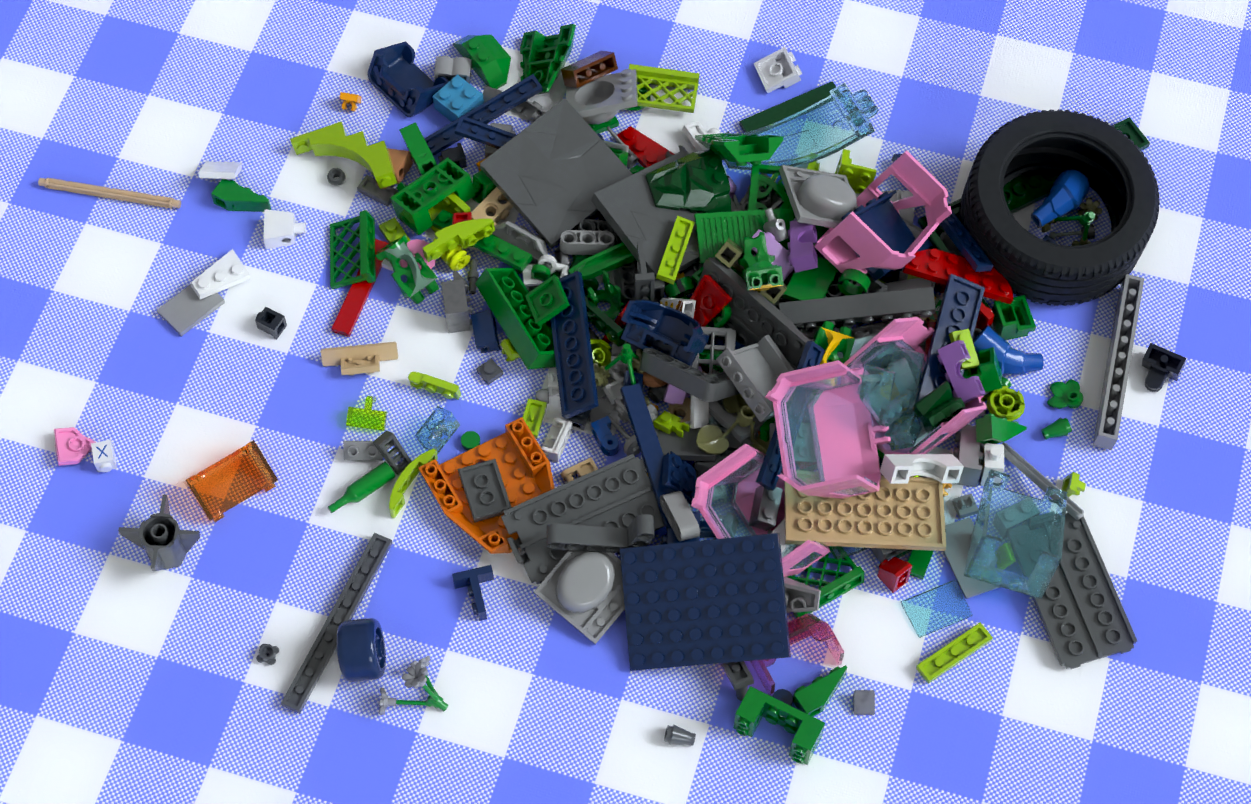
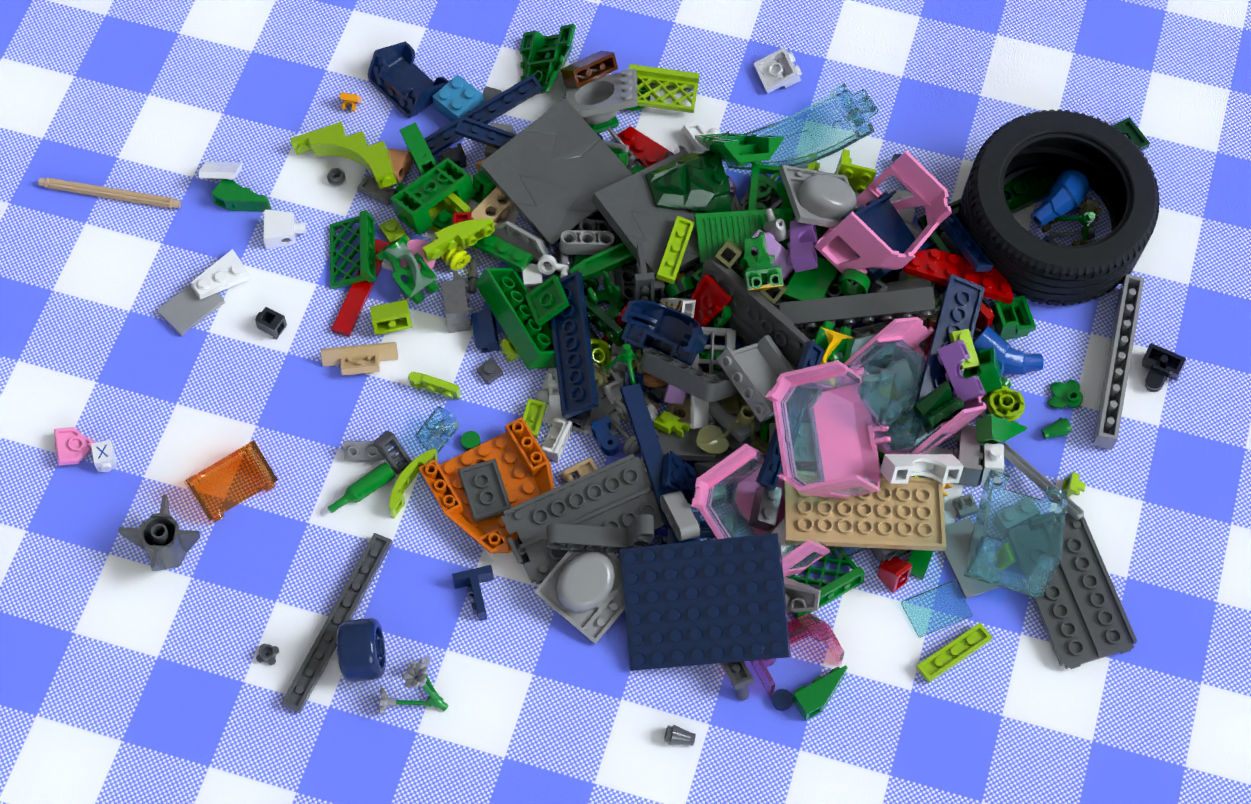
(367, 417): clear neon green plate -> none
(391, 317): none -> lime brick
(450, 67): light grey brick -> none
(486, 57): green wedge -> none
(532, 109): light grey hinge -> none
(540, 272): green tile -> none
(759, 705): green plate -> none
(786, 108): dark green tile -> none
(864, 702): flat silver slope -> none

